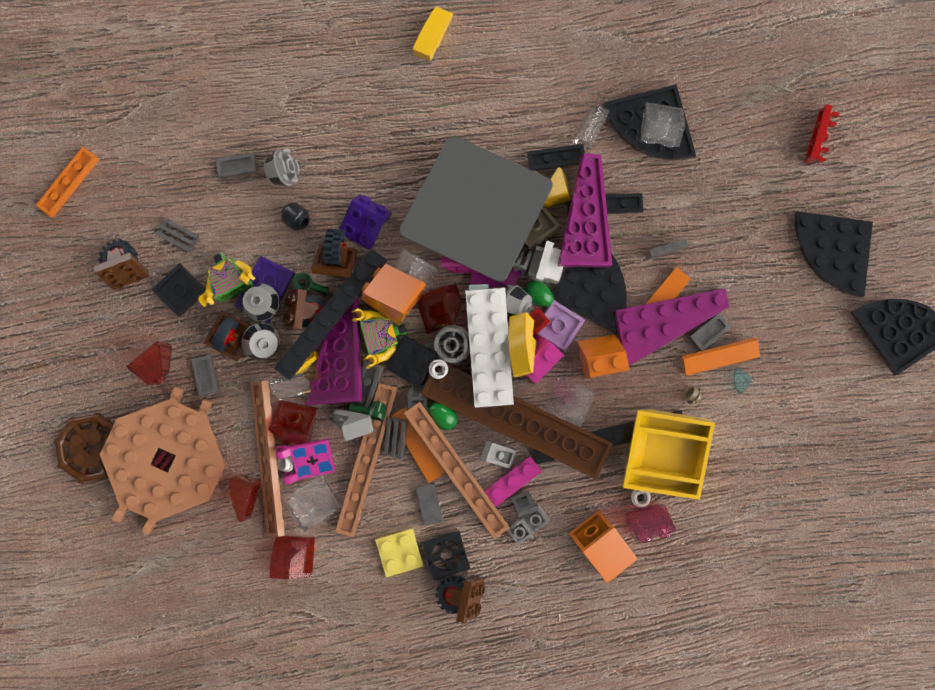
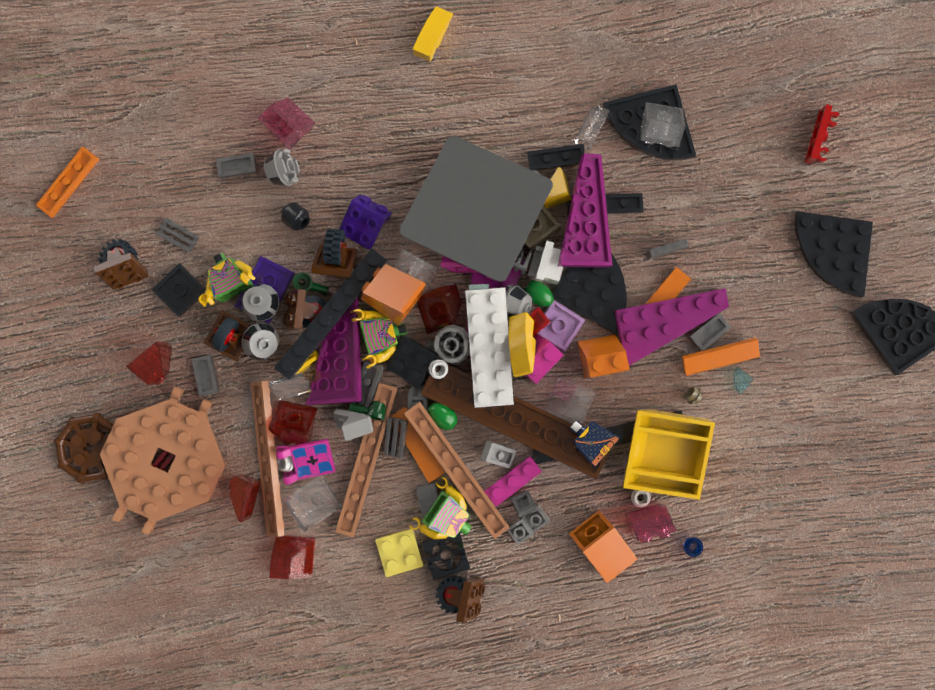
(286, 122): none -> clear pink slope
(445, 516): none -> torso
(593, 441): none -> torso
(697, 551): none -> clear blue plate

